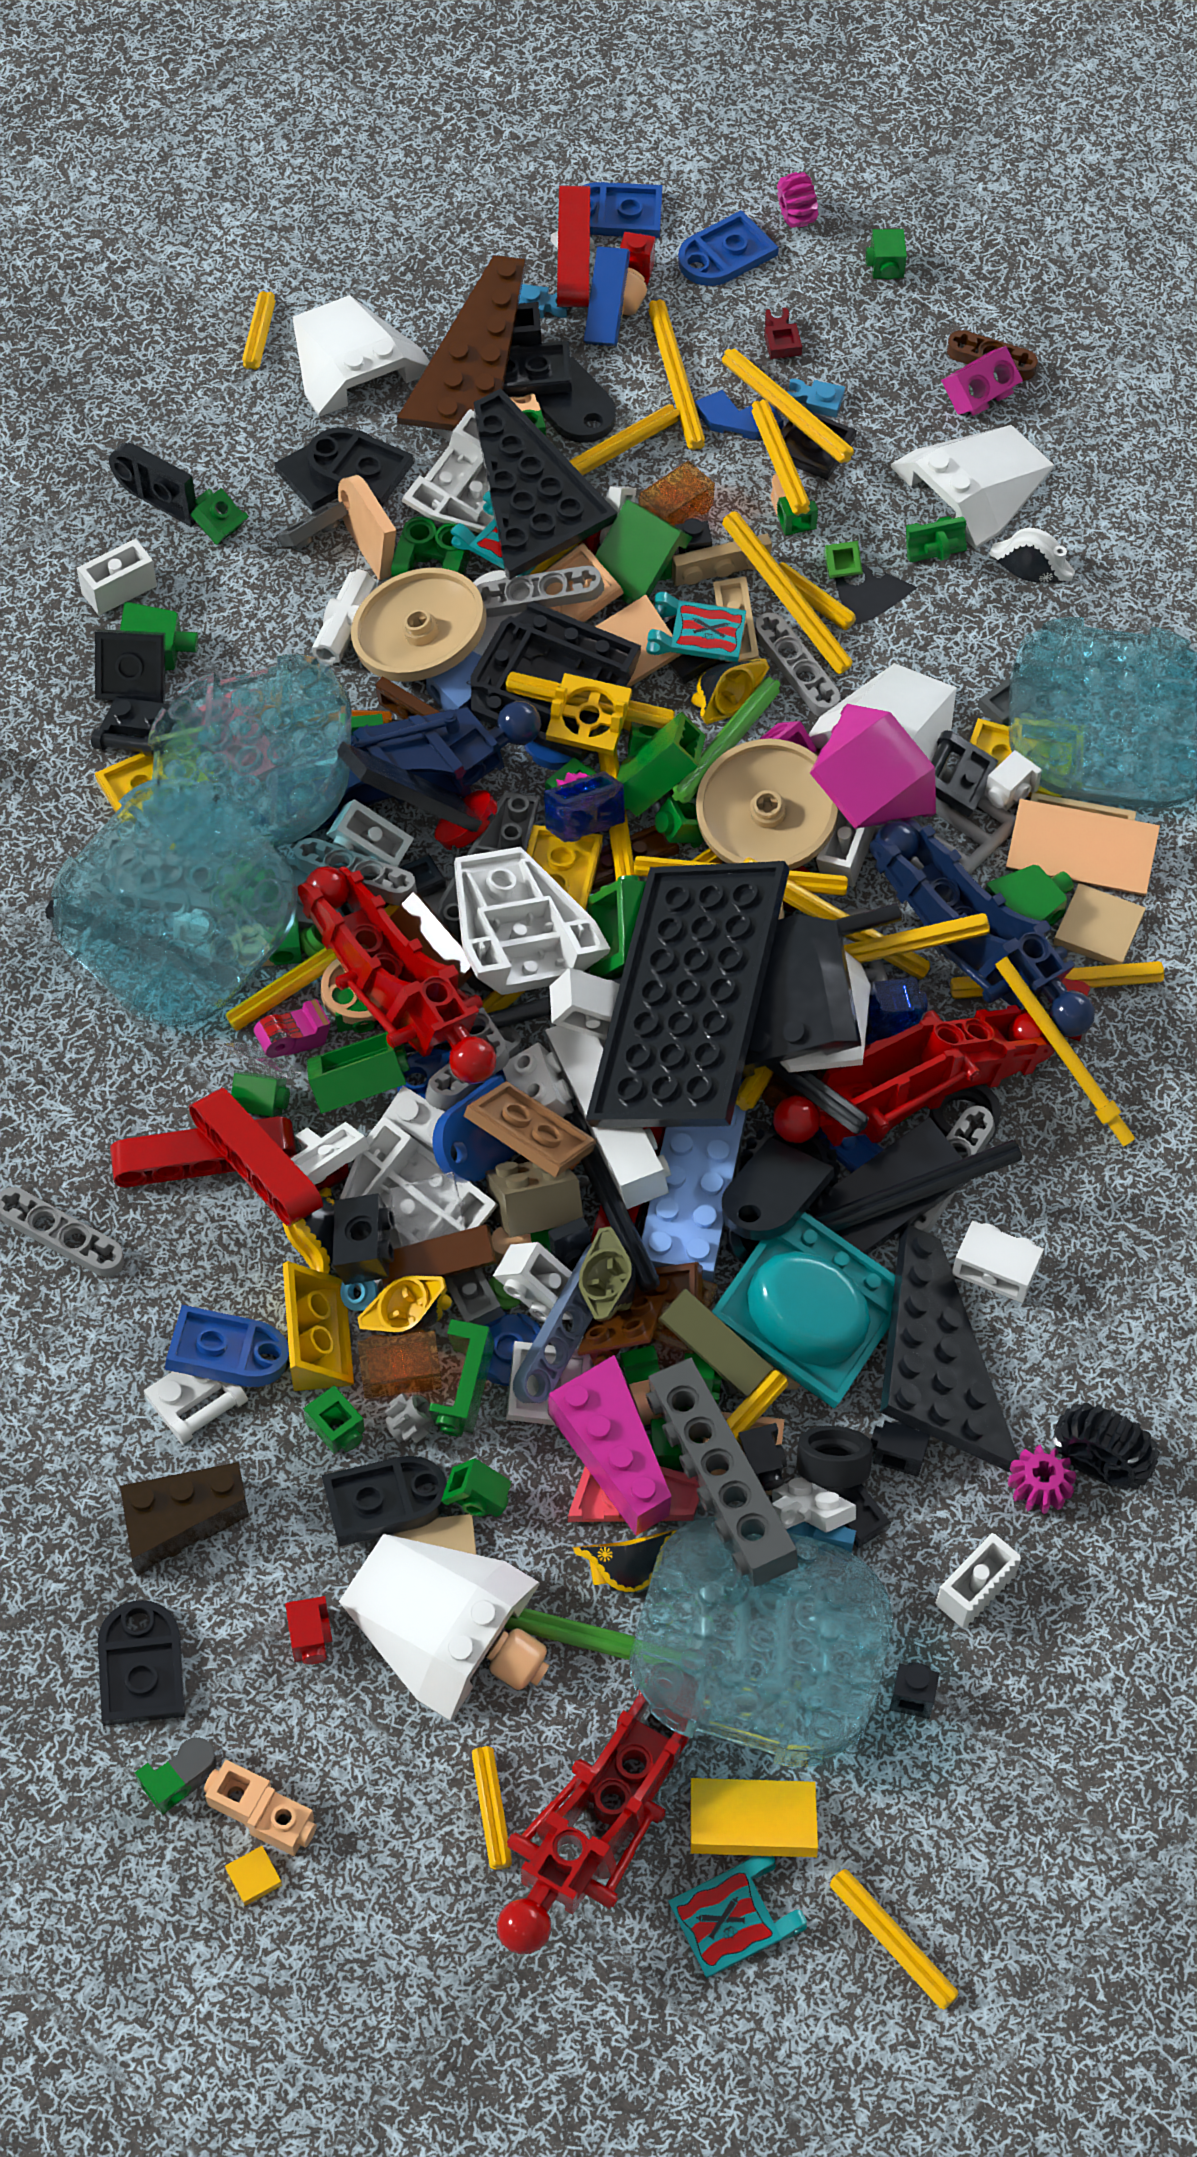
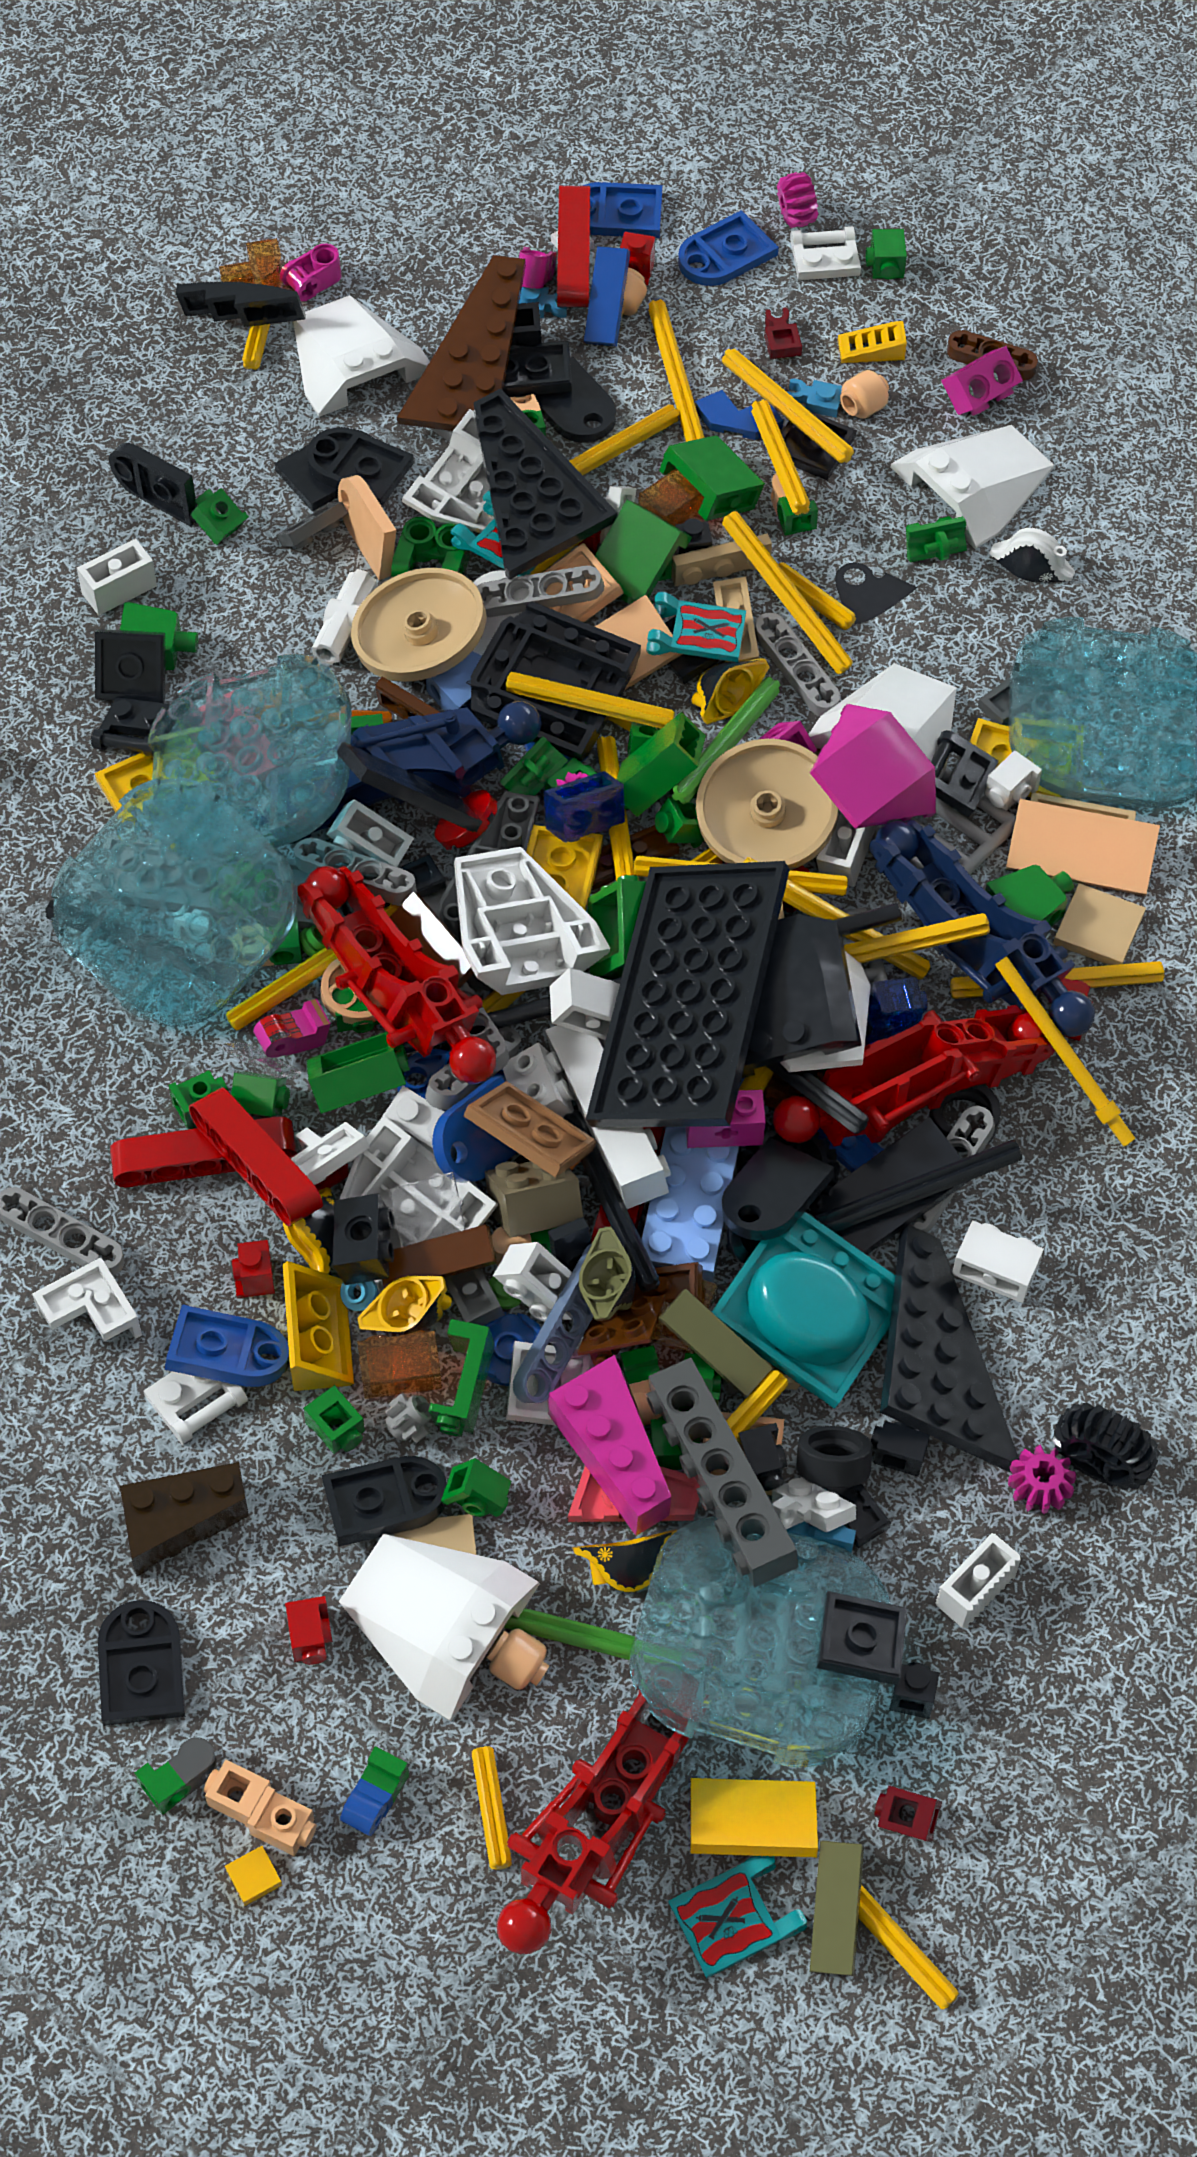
(90, 1291): none -> white panel
(192, 1091): none -> green brick
(239, 300): none -> black slope
(253, 1269): none -> red brick
(262, 266): none -> clear orange brick
(314, 271): none -> dark pink piece
(375, 1791): none -> leg
(533, 769): none -> green hips
(539, 267): none -> dark pink piece
(604, 743): yellow piece -> none
(716, 474): none -> green panel
(745, 1129): none -> dark pink brick
(825, 261): none -> white plate
(836, 1908): none -> olive tile
(843, 559): bright green slope -> none
(862, 1638): none -> black tile
(864, 394): none -> light nougat head
(891, 348): none -> yellow slope
(926, 1813): none -> dark red brick

